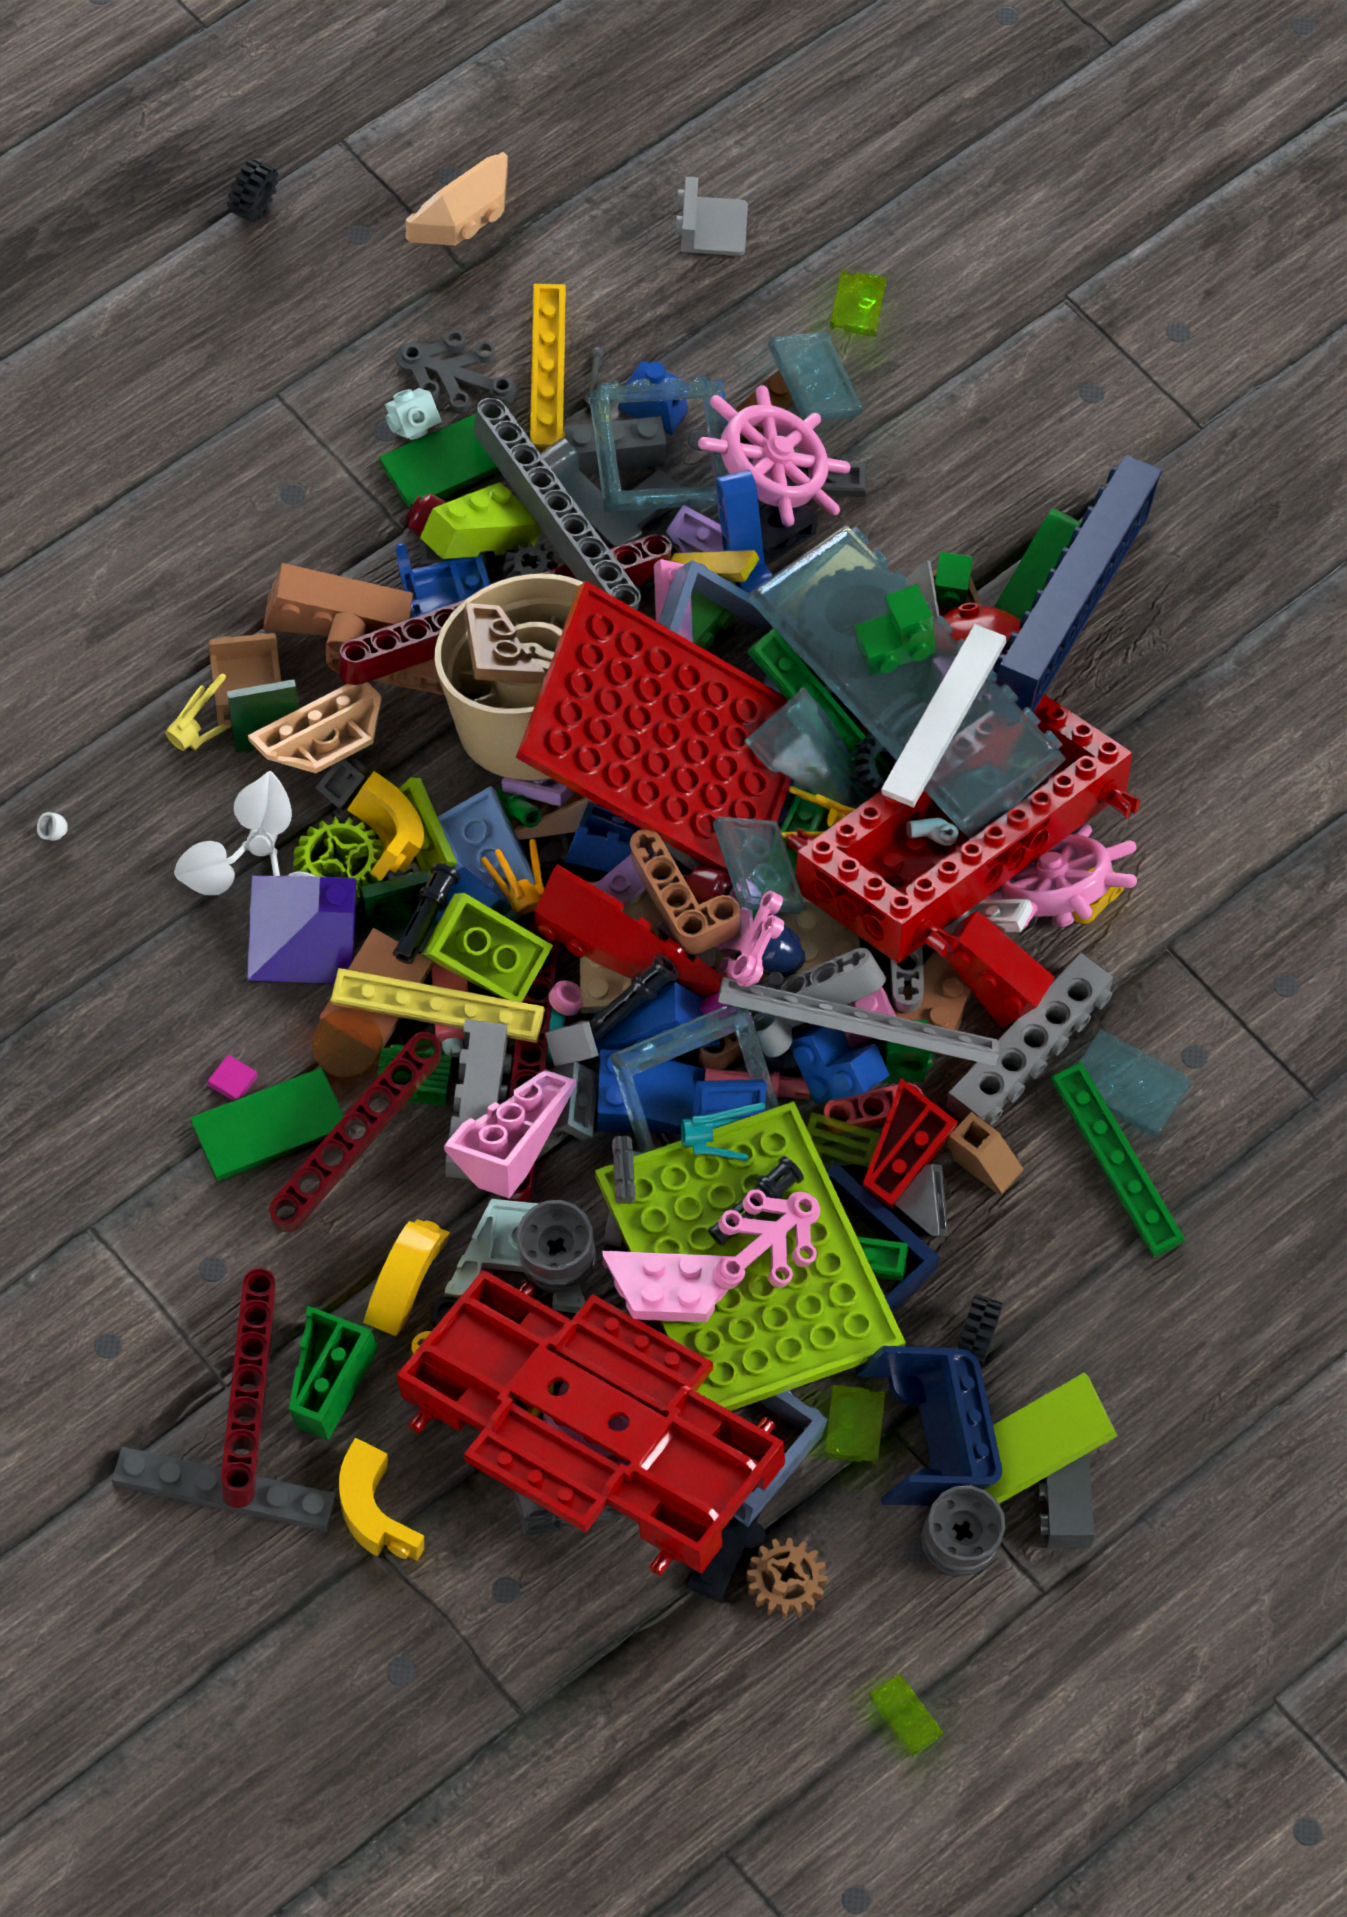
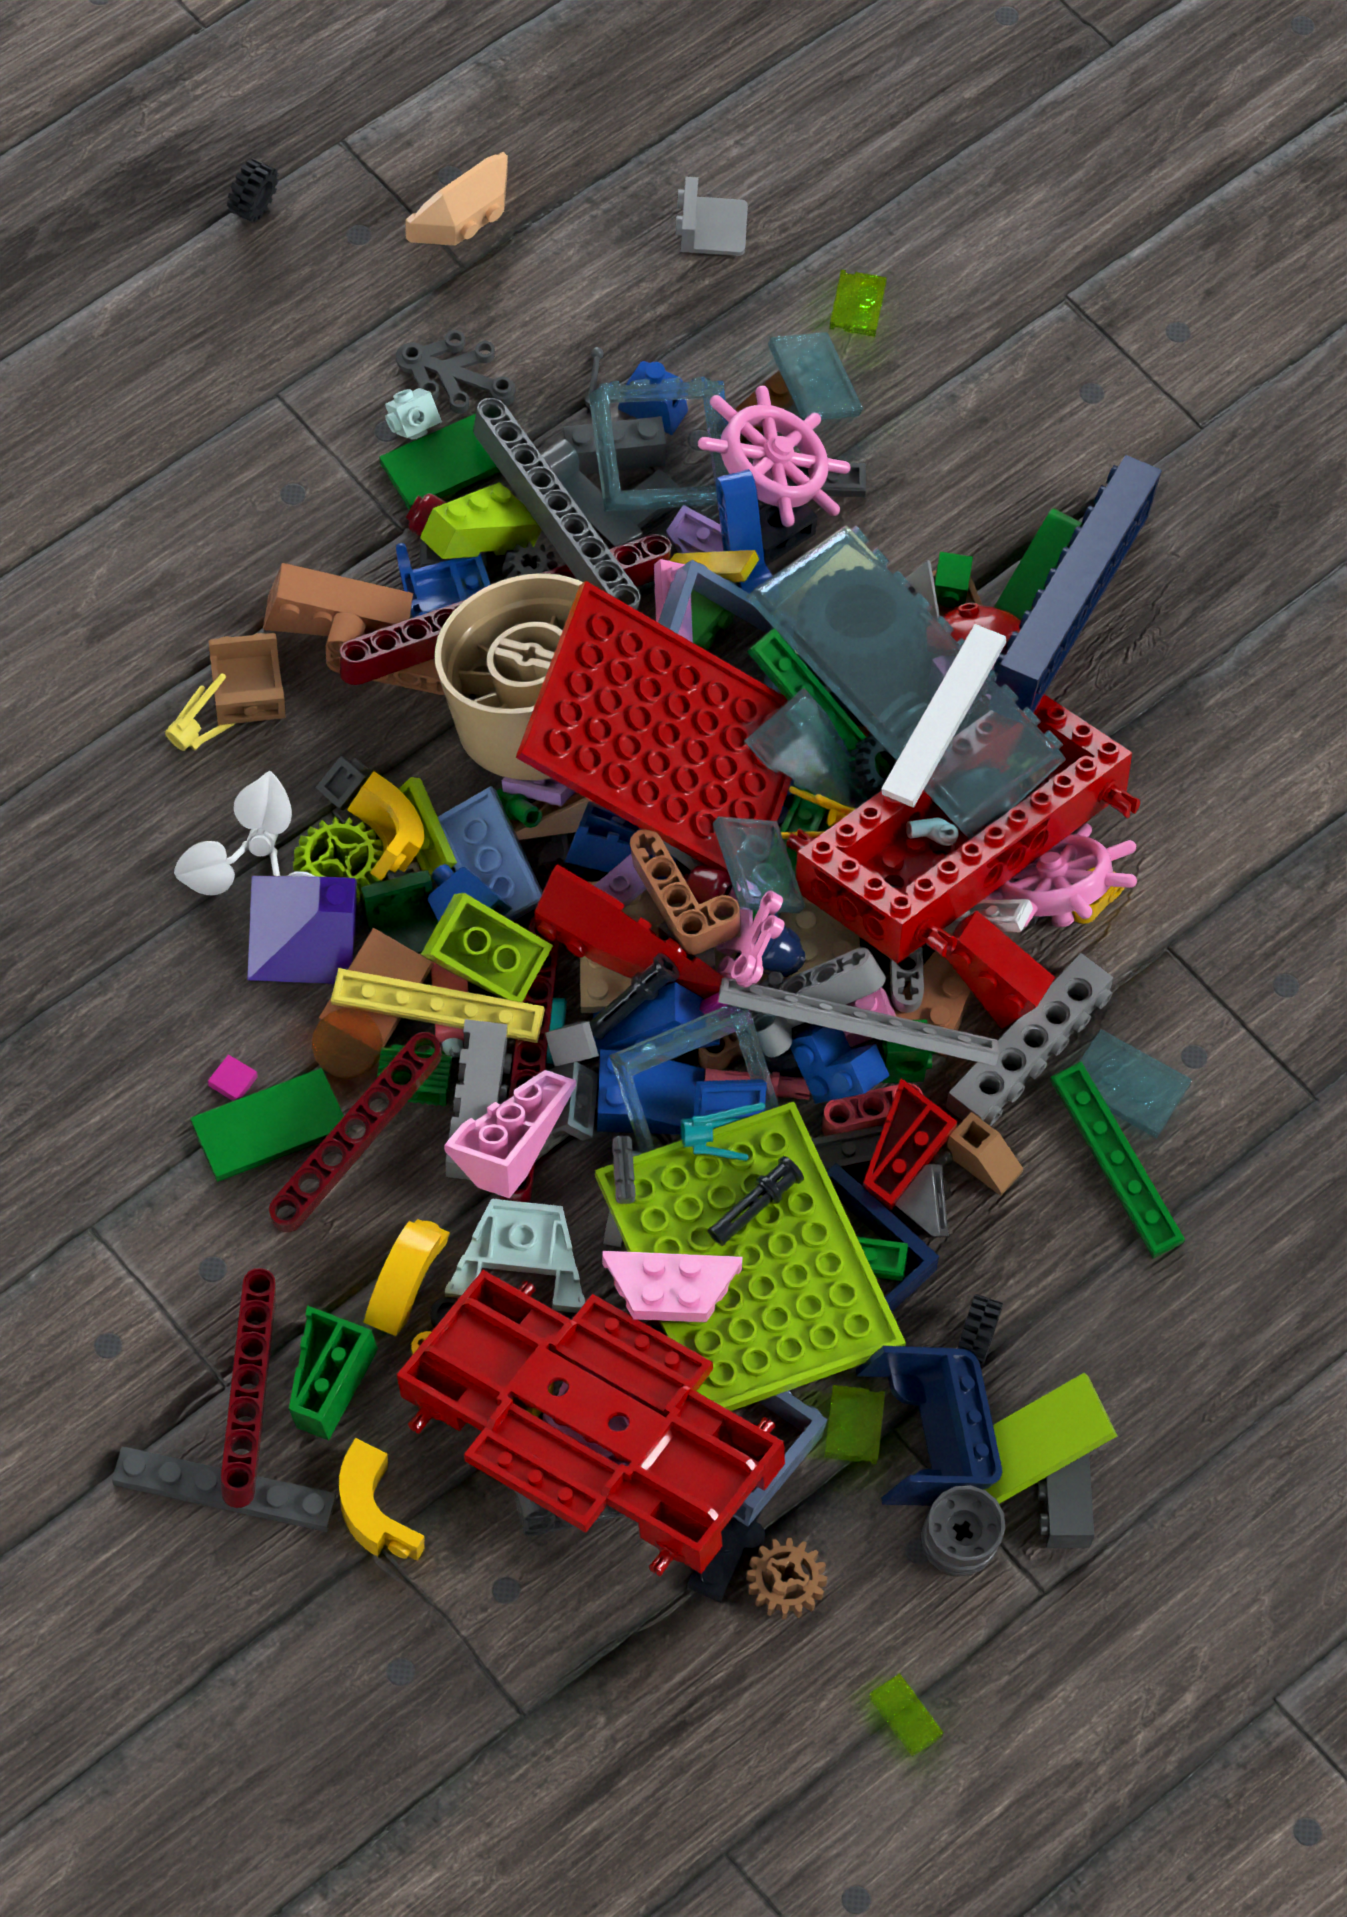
(51, 826): white hinge -> none
(258, 707): dark green tile -> none
(322, 730): light nougat wedge -> none
(431, 900): black pin -> none
(495, 648): medium nougat wing -> none
(522, 894): light orange plant -> none
(547, 365): yellow tile -> none
(554, 1228): flat silver wheel -> none
(566, 998): bright pink tile -> none
(771, 1234): bright pink plant -> none
(869, 1148): clear neon green tile -> none
(899, 635): green brick -> none

